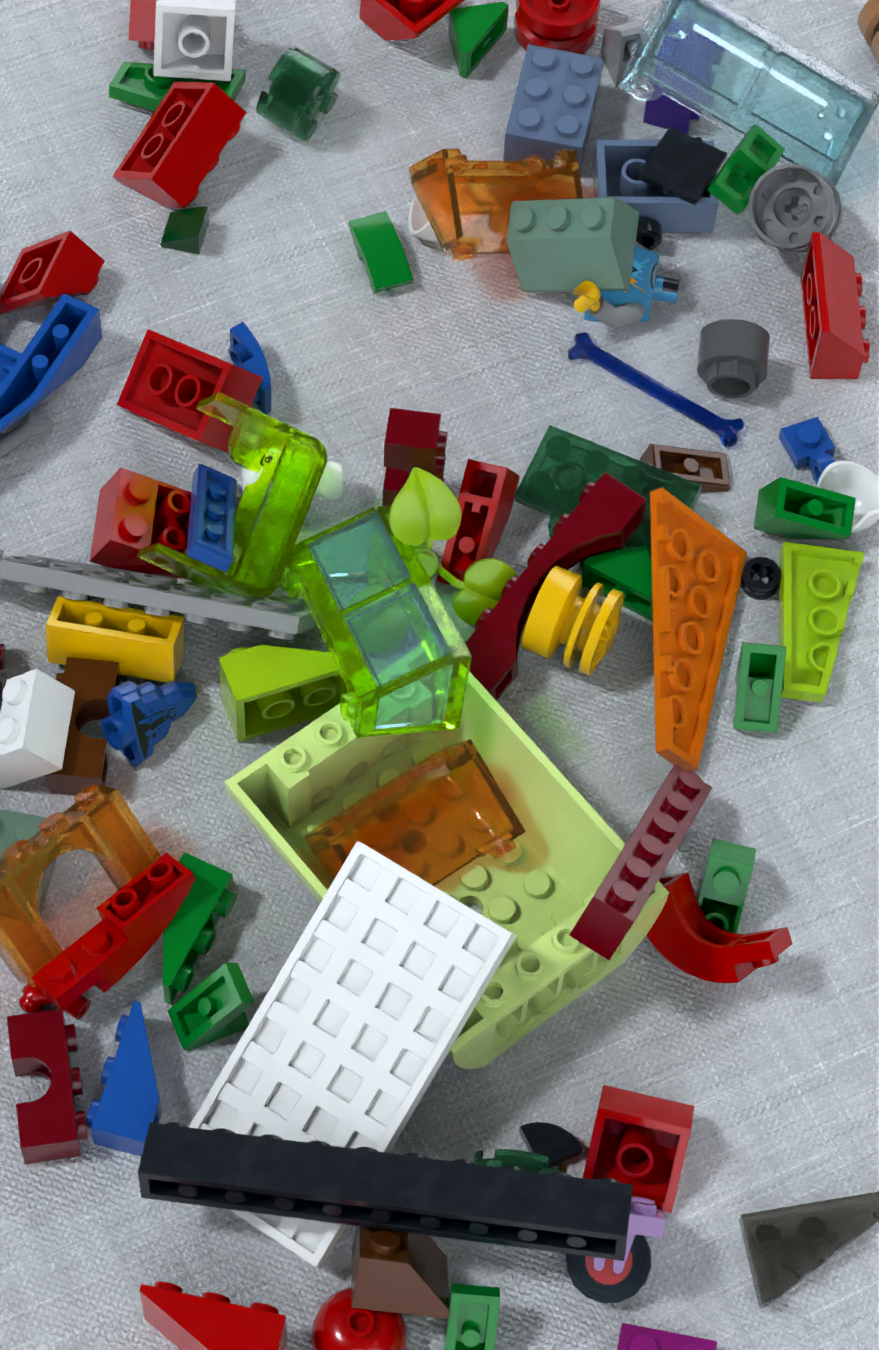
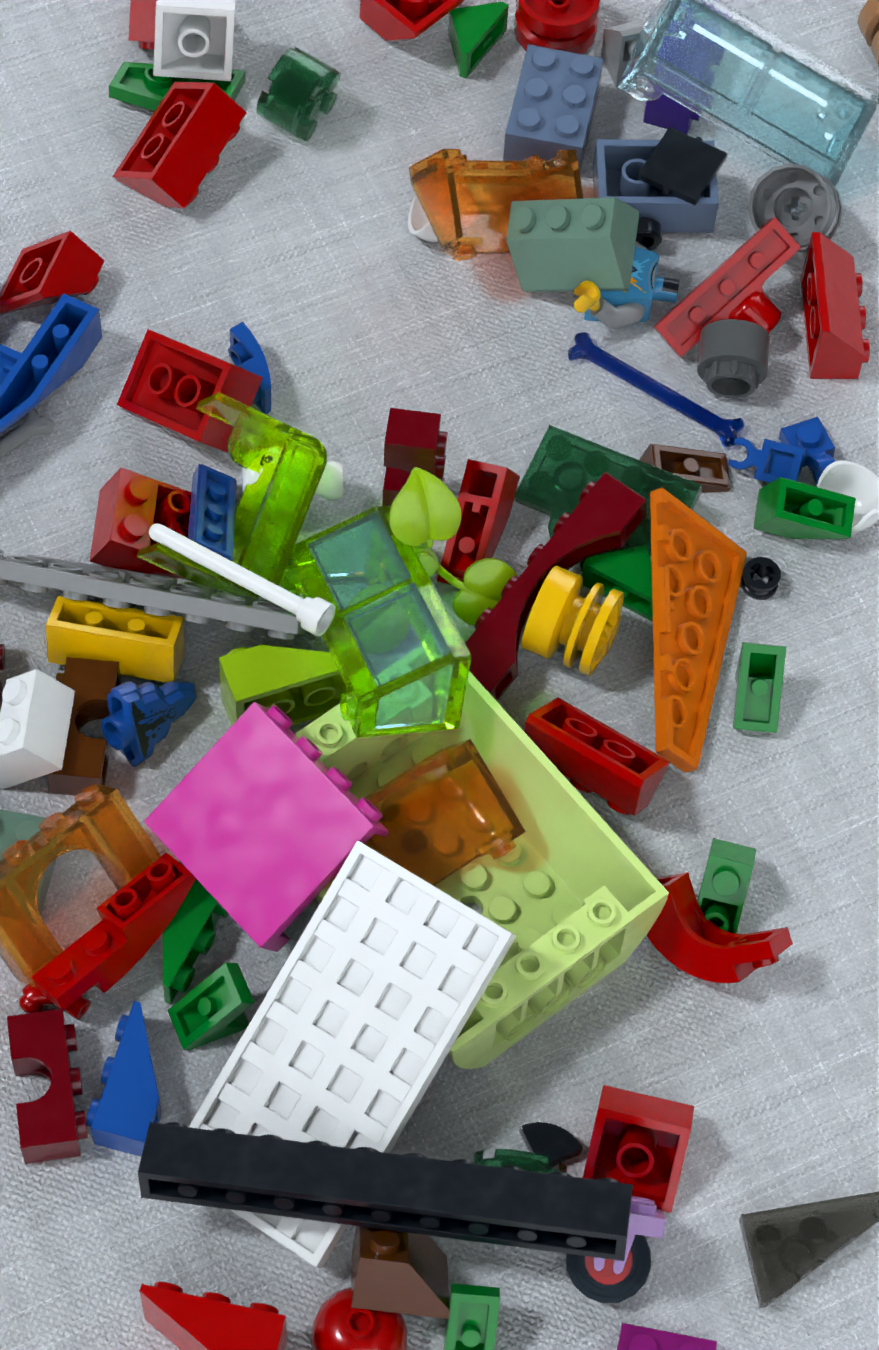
(186, 229): dark green slope -> none
(264, 823): none -> dark pink panel
(312, 613): none -> white piece
(380, 251): green slope -> none
(596, 756): none -> red slope
(641, 862): dark red arch -> none
(732, 290): none -> red plate
(742, 169): green slope -> none
(772, 461): none -> blue plate
(813, 613): lime wing -> none

